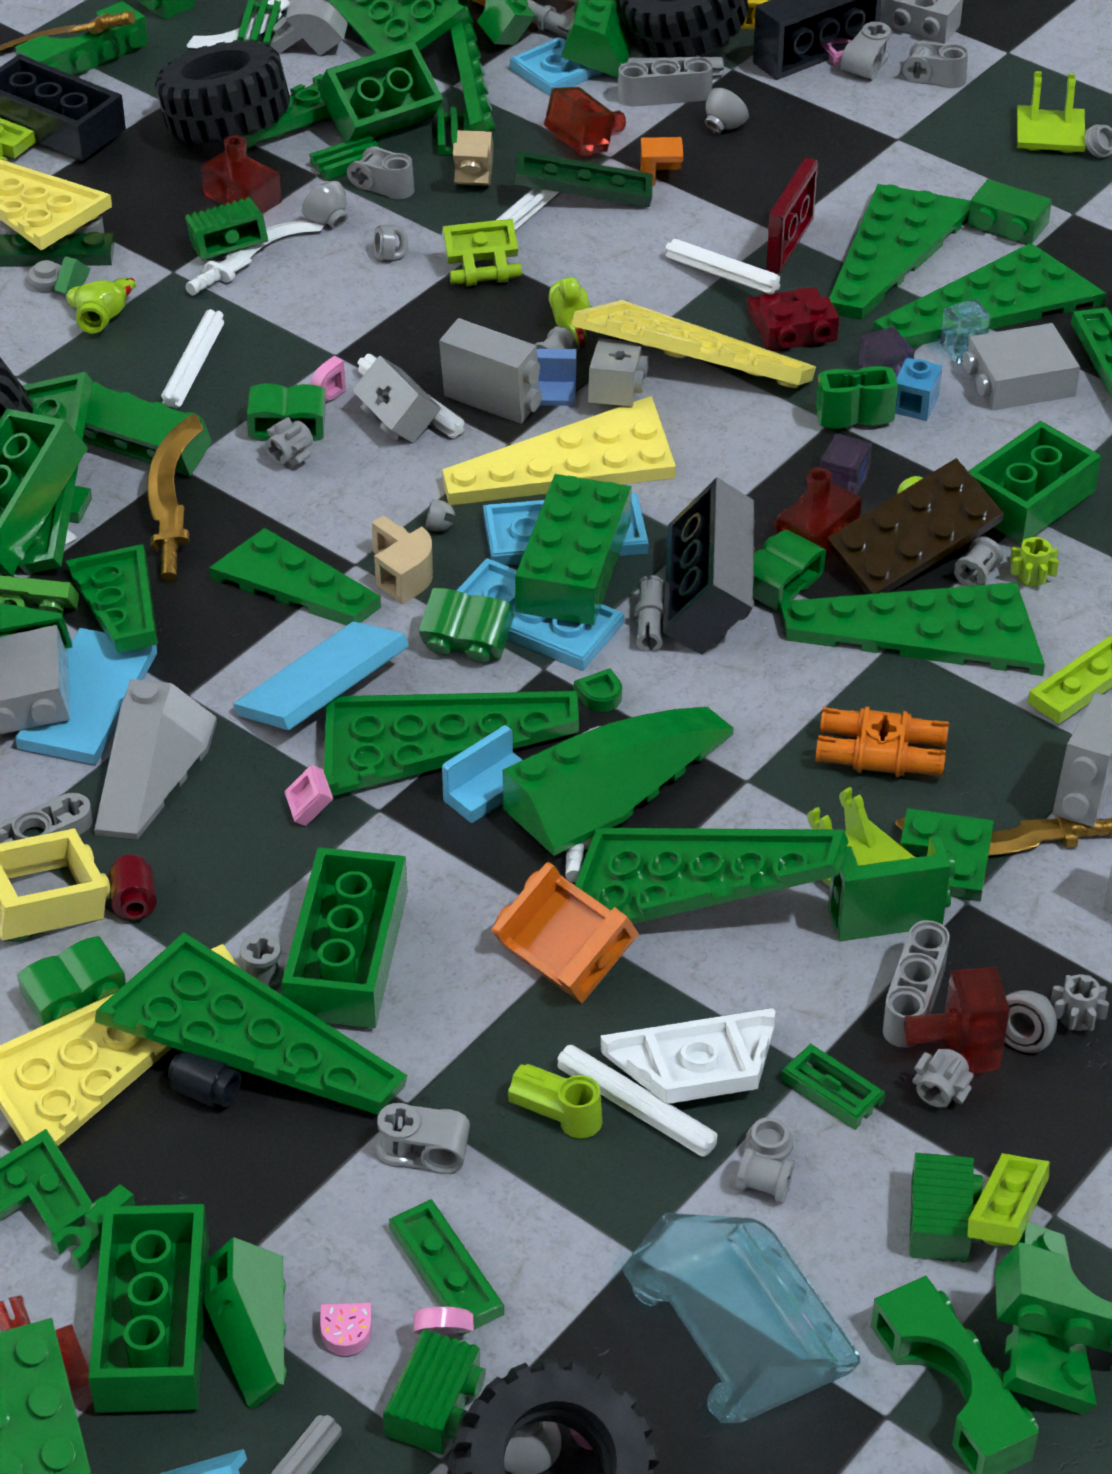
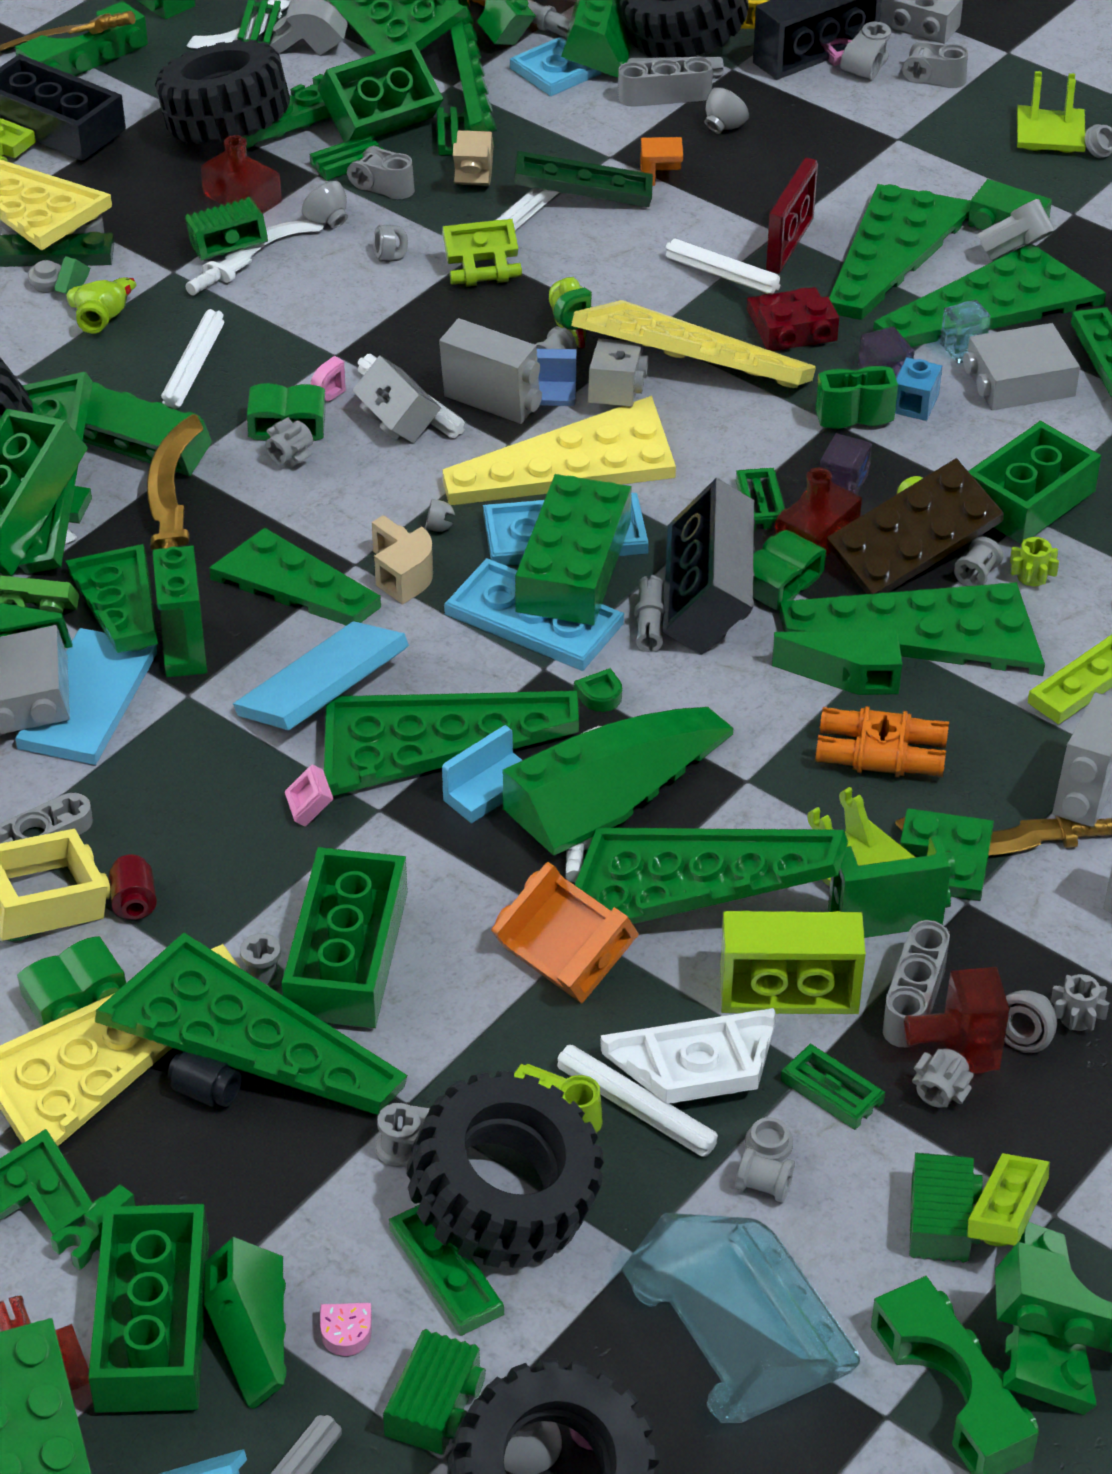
(152, 750): light grey wedge -> none
(179, 611): none -> green panel
(443, 1320): bright pink tile -> none
(466, 624): green brick -> none
(478, 1215): none -> black tyre
(569, 303): none -> green tile
(582, 120): clear red brick -> none
(764, 516): none -> green tile
(792, 962): none -> lime brick
(843, 659): none -> green slope
(1023, 227): none -> light grey piece

